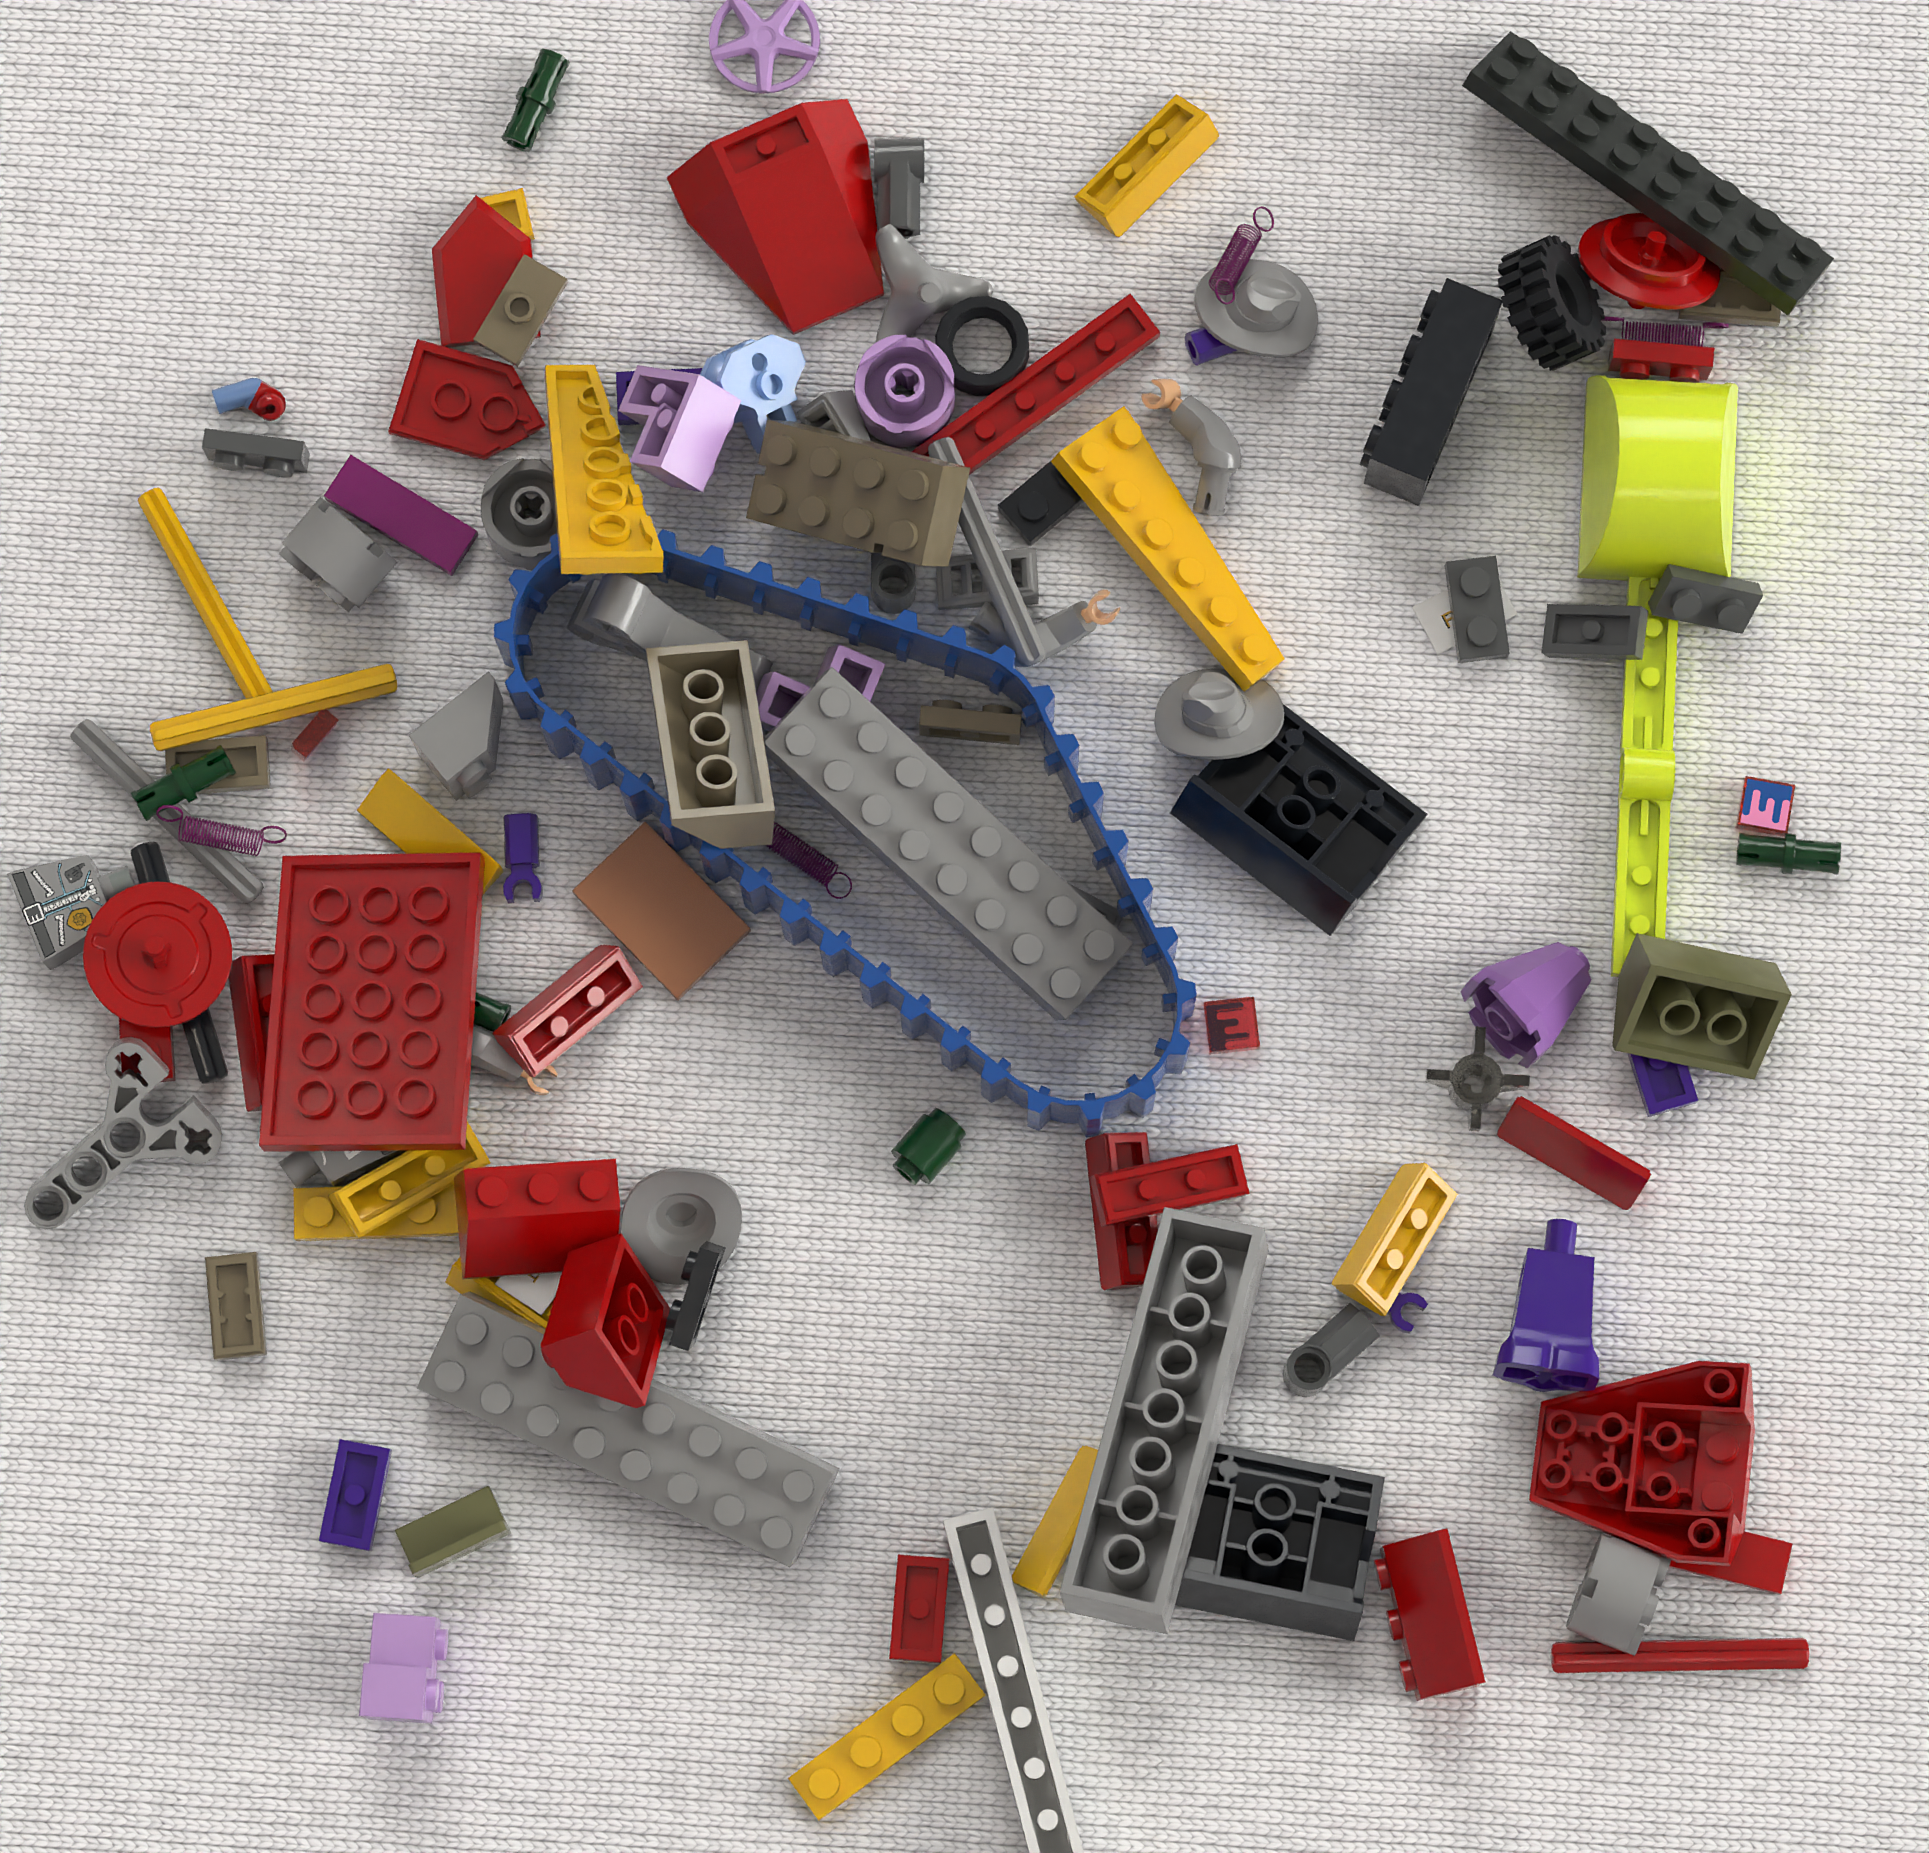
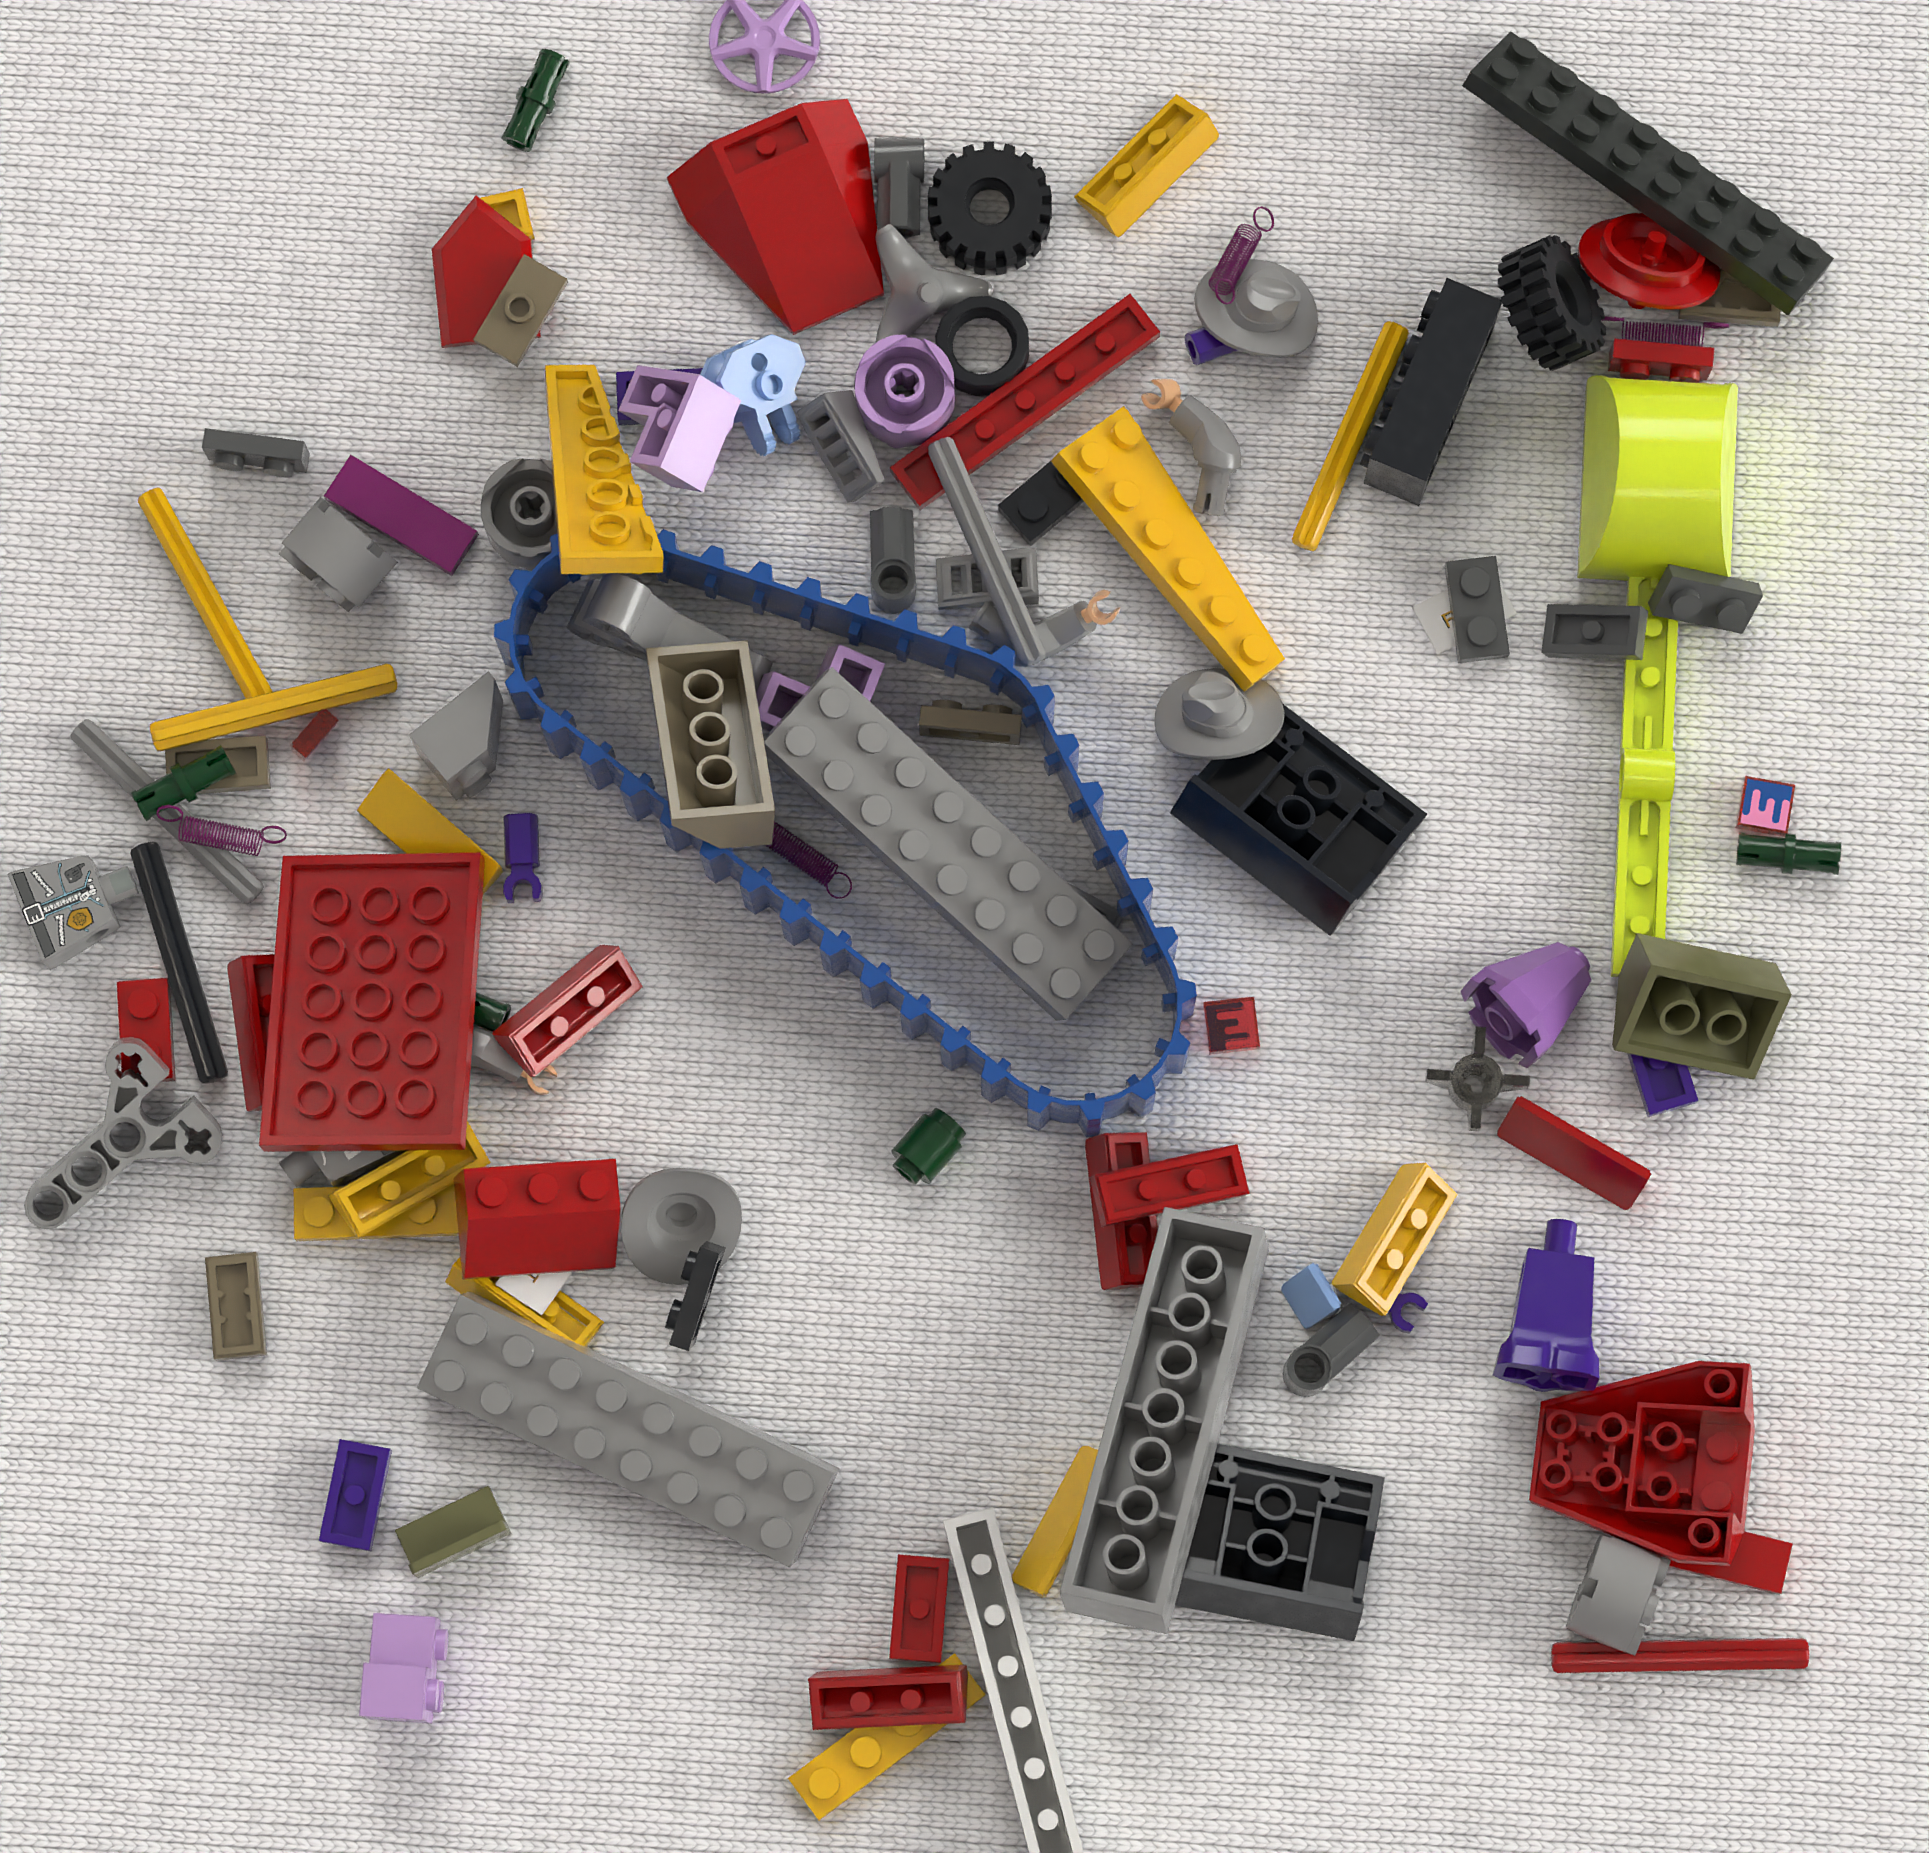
(157, 954): red piece -> none
(253, 395): arm -> none
(463, 403): red tile -> none
(606, 1323): red slope -> none
(661, 911): nougat tile -> none
(858, 493): dark tan piece -> none
(888, 1697): none -> red slope
(995, 244): none -> black tyre
(1311, 1296): none -> light blue slope
(1350, 436): none -> yellow axle
(1429, 1615): red slope -> none

